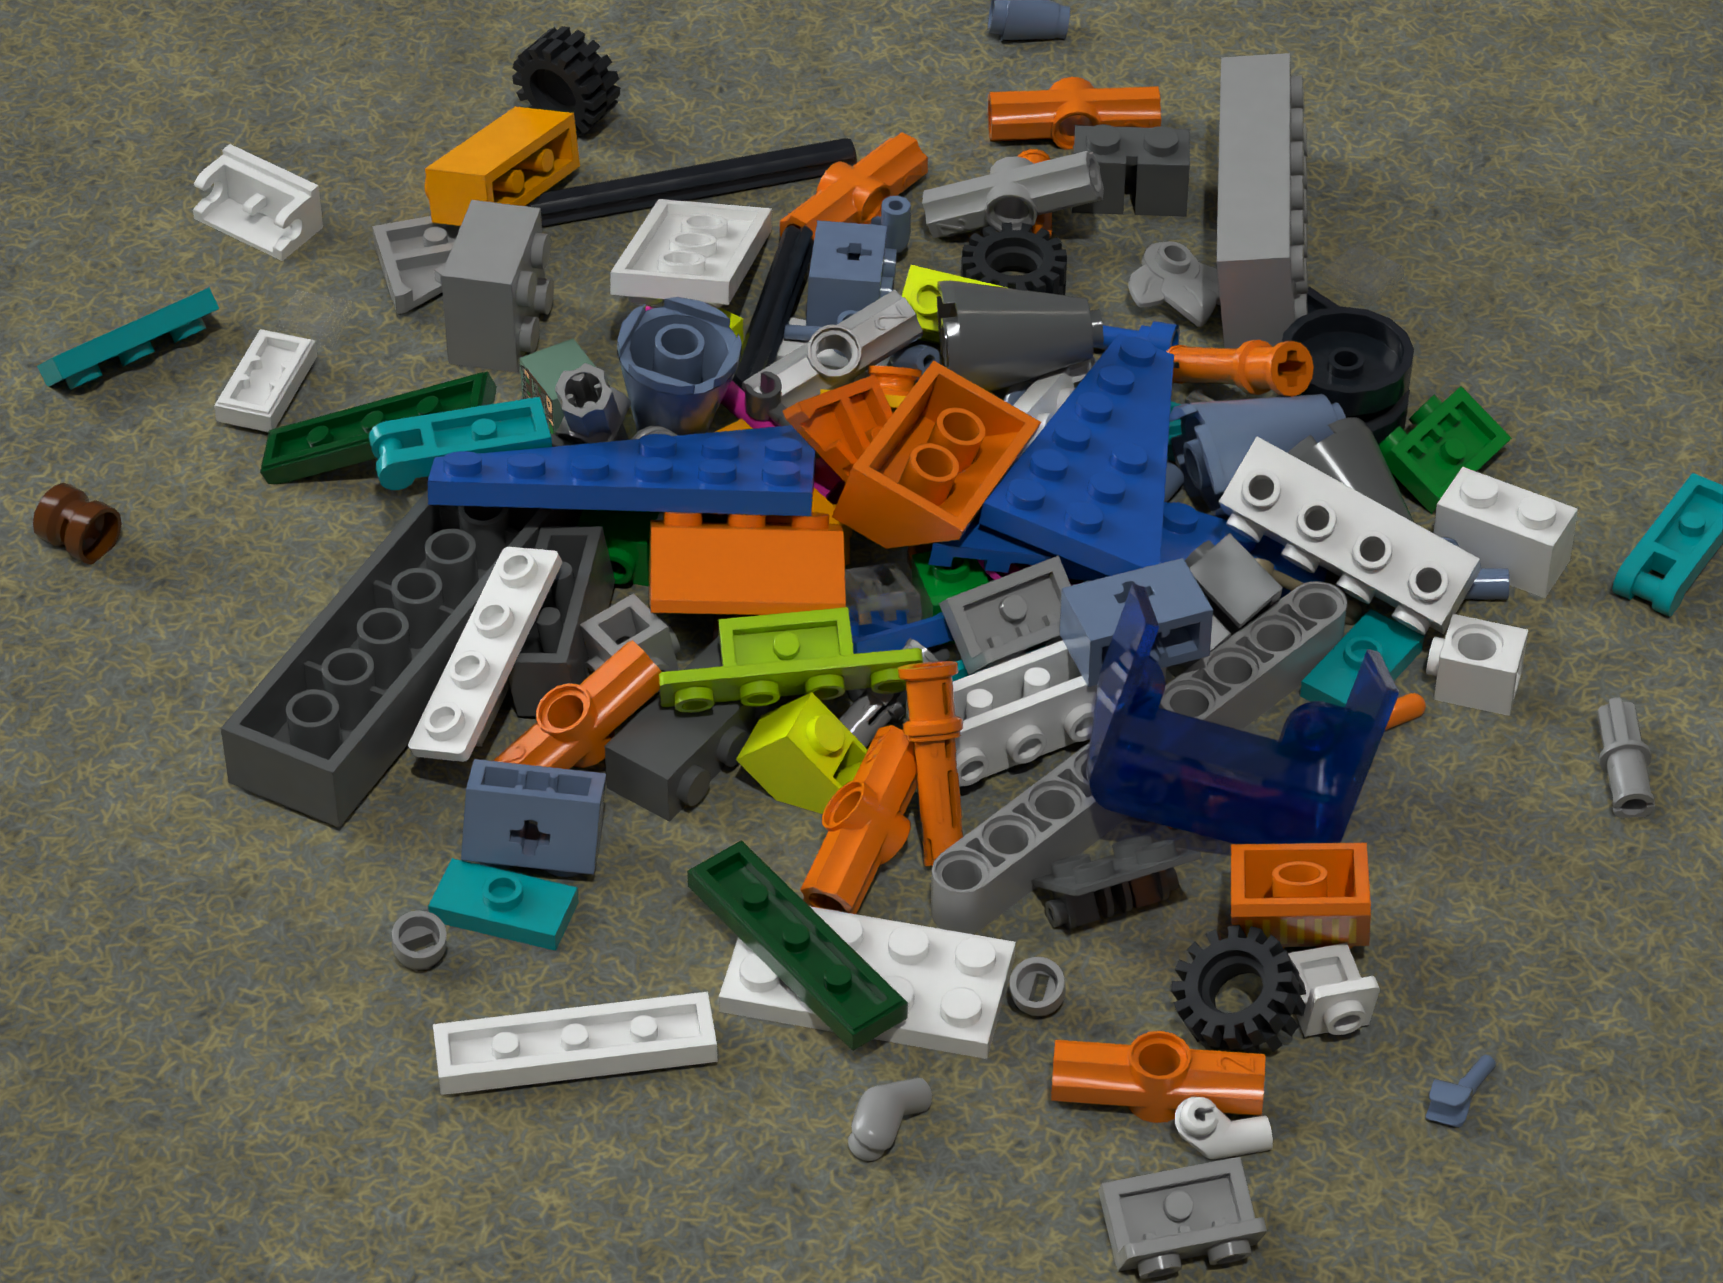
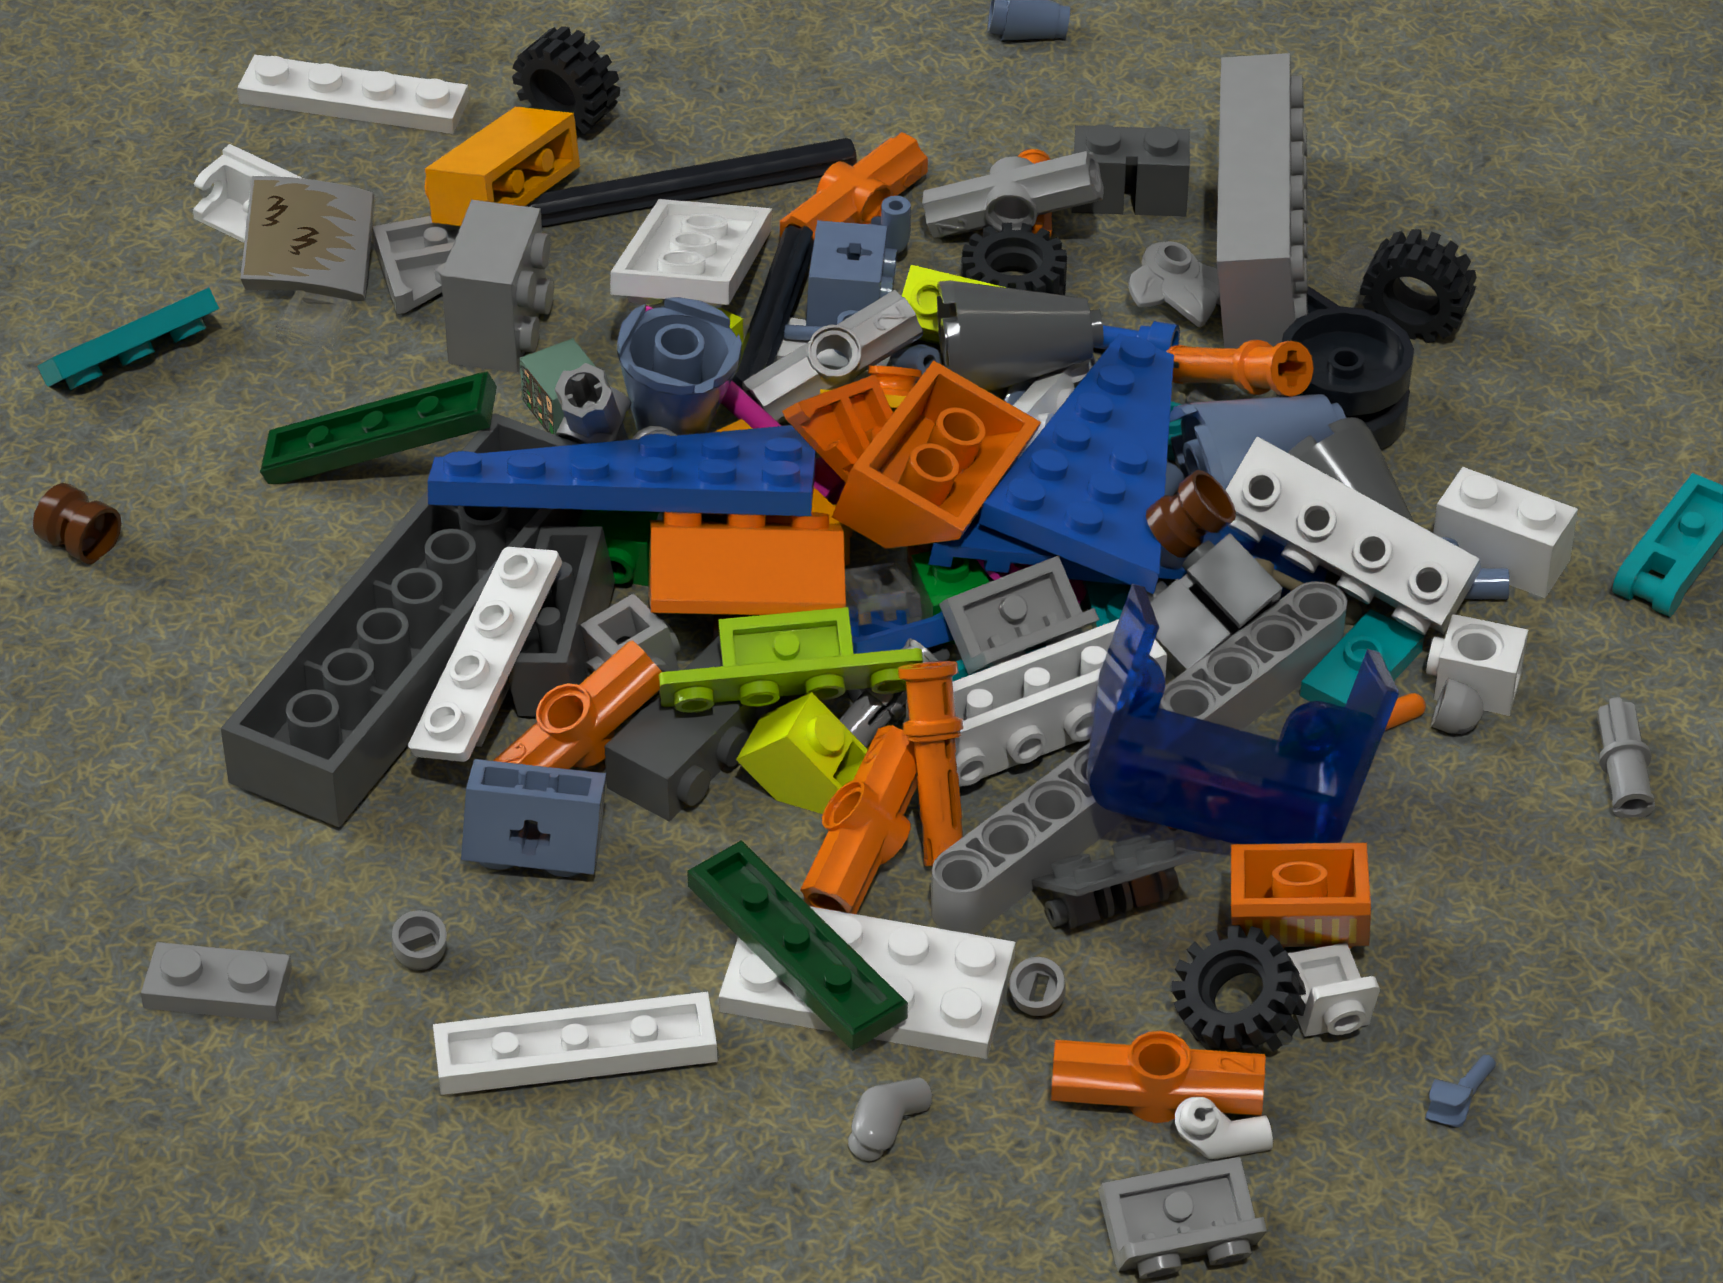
(216, 981): none -> light grey plate
(265, 380): white plate -> none
(307, 237): none -> slope
(353, 93): none -> white plate
(409, 444): teal plate -> none
(504, 904): teal plate -> none
(769, 404): dark grey hand -> none
(1067, 104): orange piece -> none
(1094, 608): sand blue brick -> none
(1190, 514): none -> reddish brown wheel
(1432, 265): none -> black tyre
(1442, 442): green bracket -> none
(1457, 708): none -> light grey hinge

